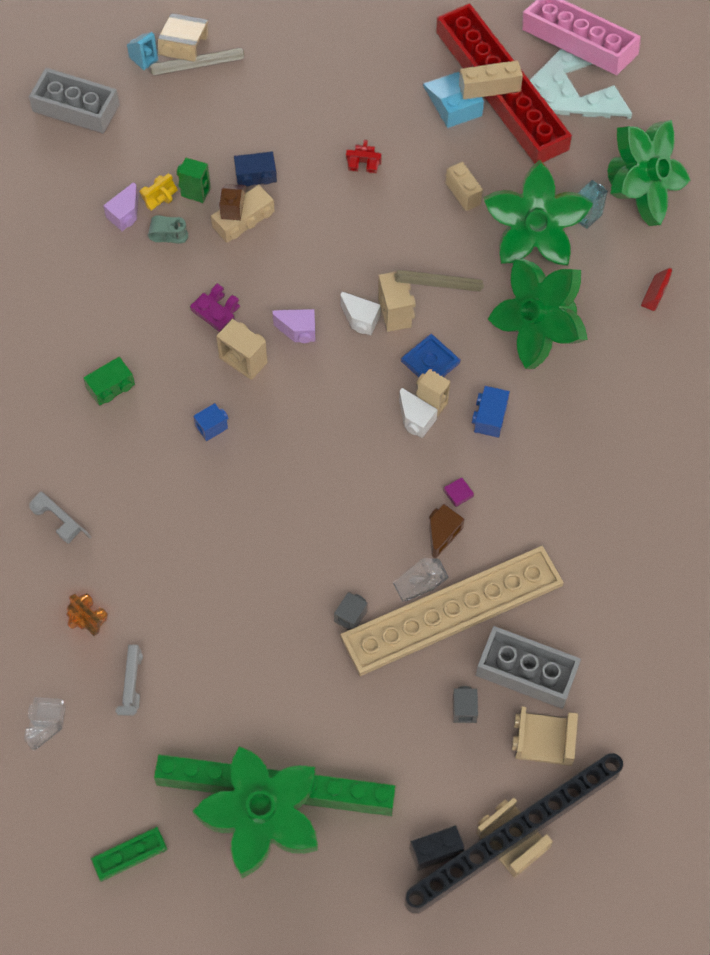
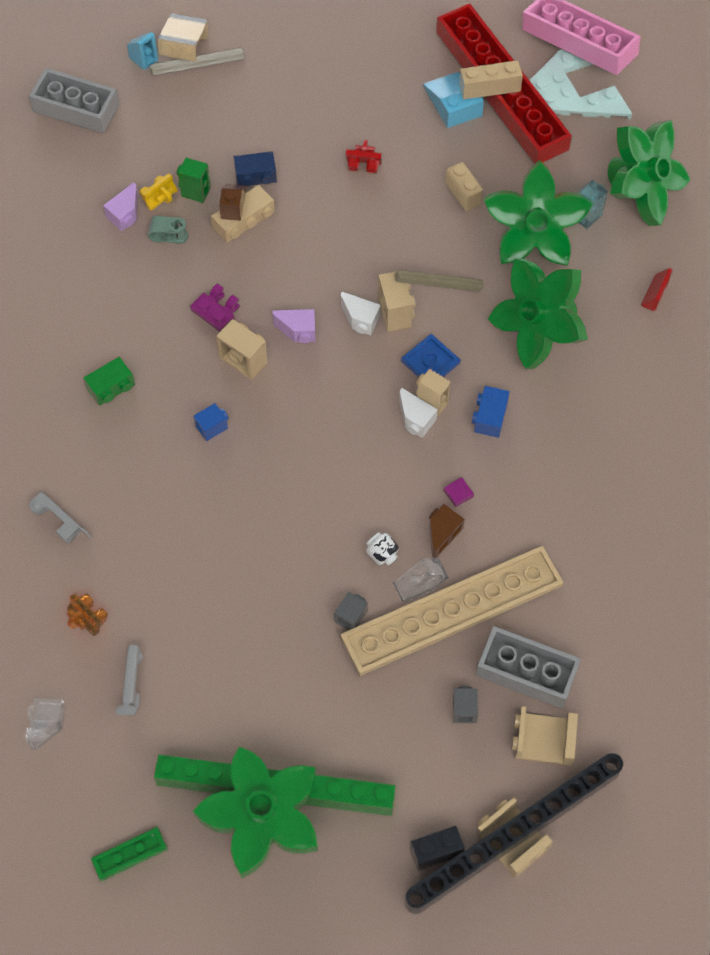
(382, 549): none -> white head

